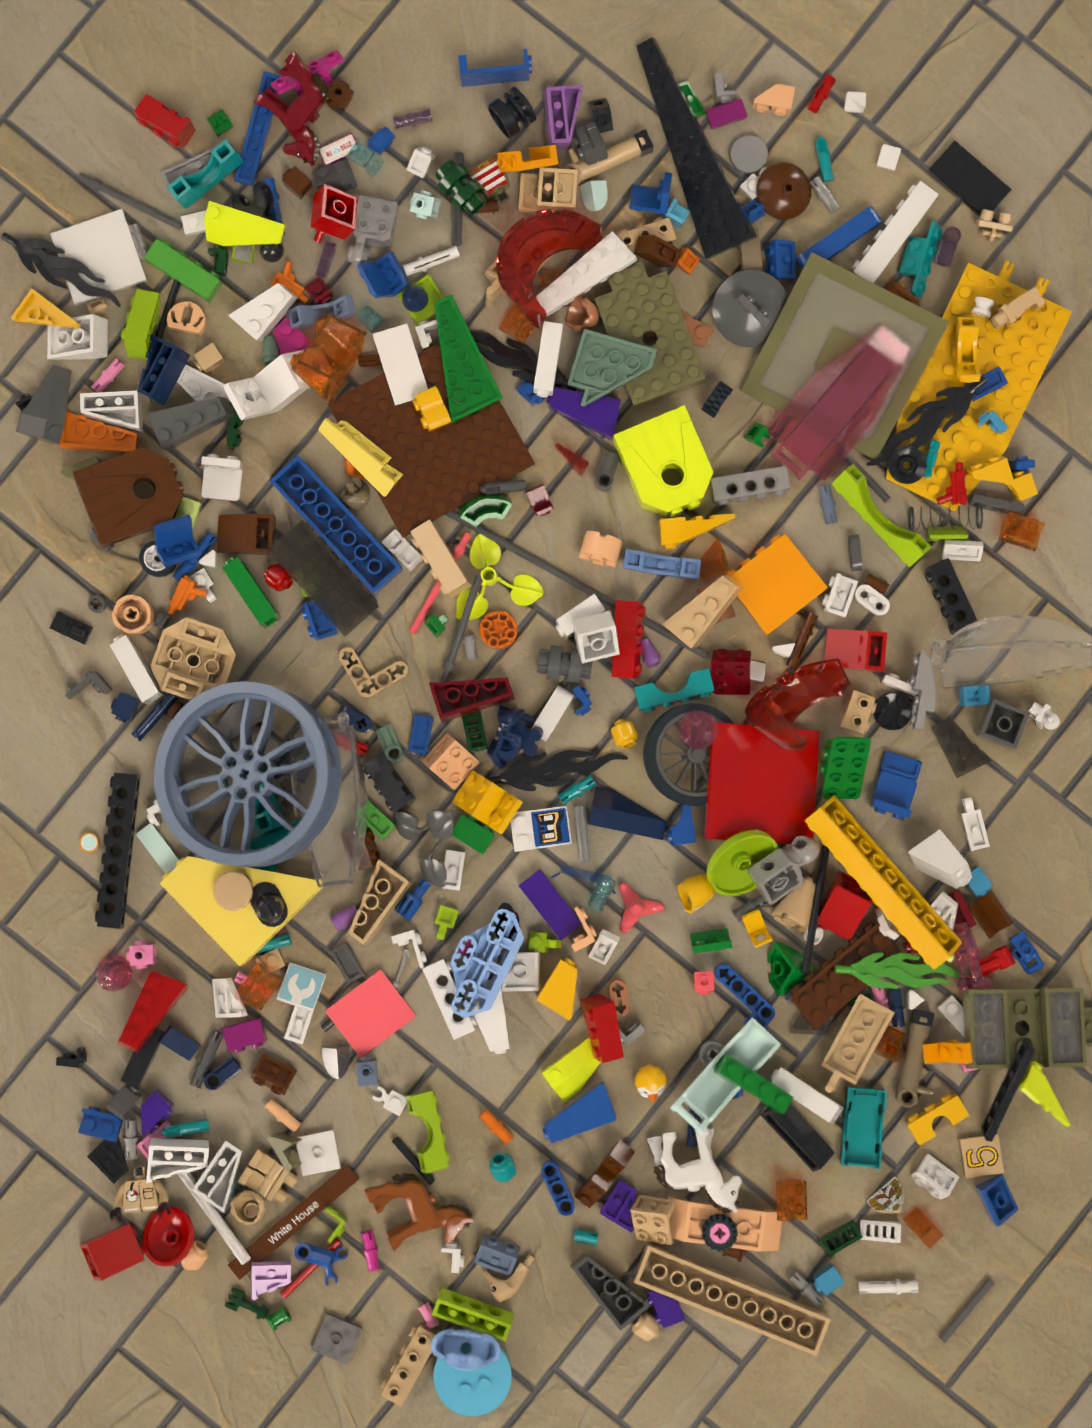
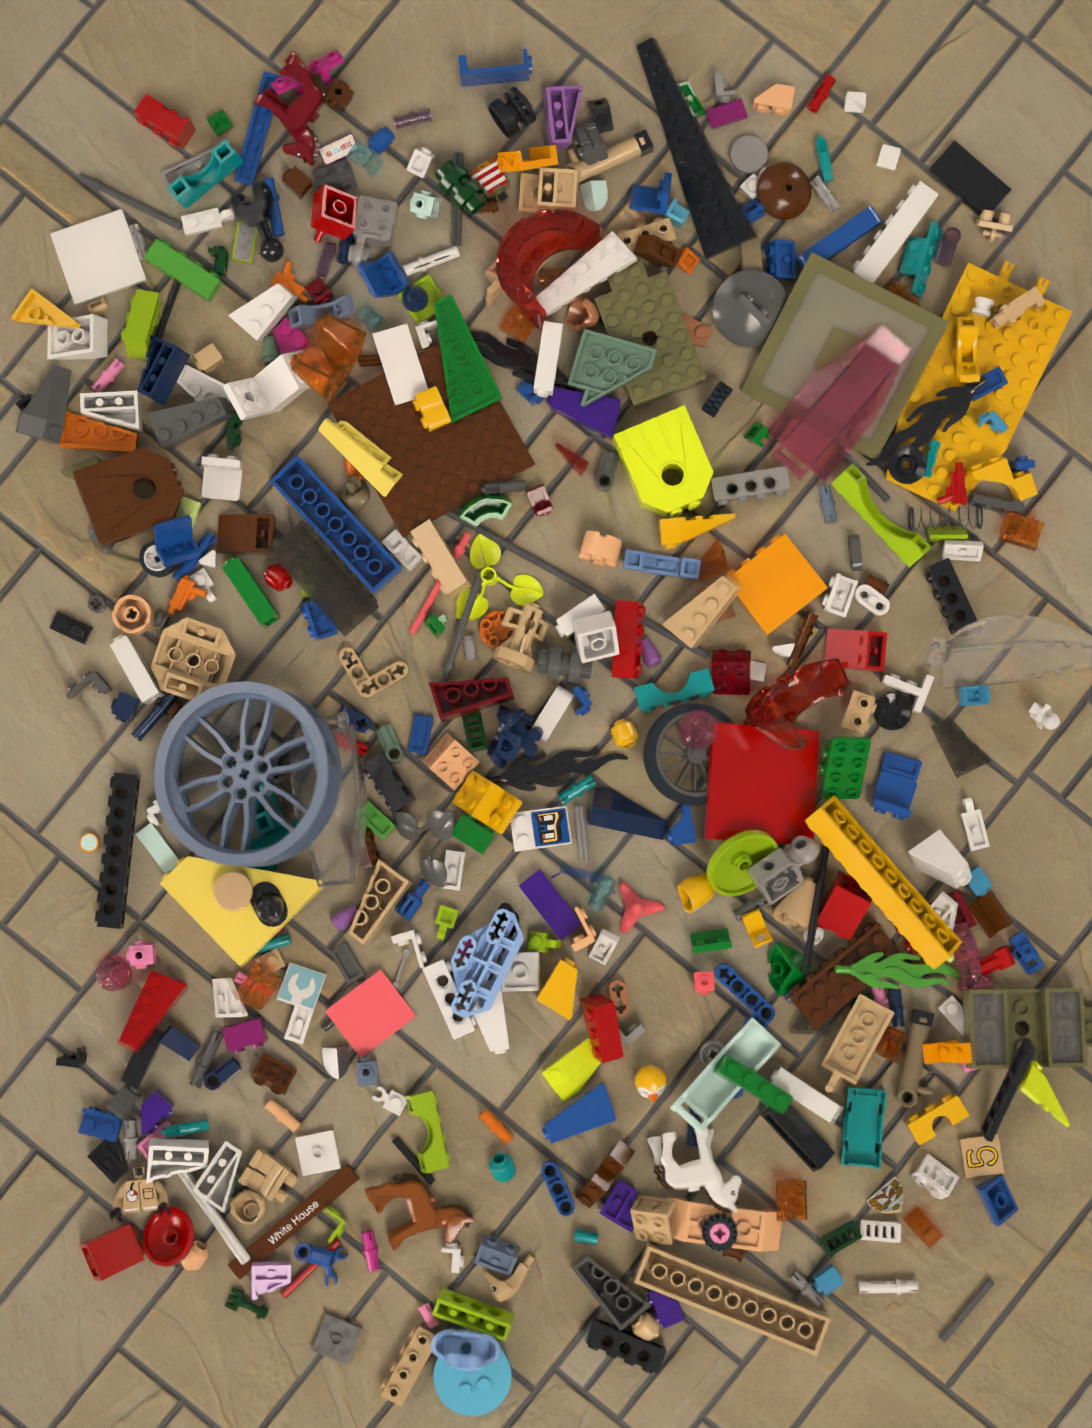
(50, 266): black piece -> none
(179, 311): light nougat piece -> none
(234, 227): neon yellow wedge -> none
(278, 1318): green bush -> none
(283, 1148): olive slope -> none
(344, 249): none -> dark blue axle
(517, 649): none -> tan piece
(601, 1328): none -> black brick
(886, 926): white plate -> none
(912, 999): white slope -> none
(924, 682): light grey slope -> none
(1002, 724): dark grey brick -> none

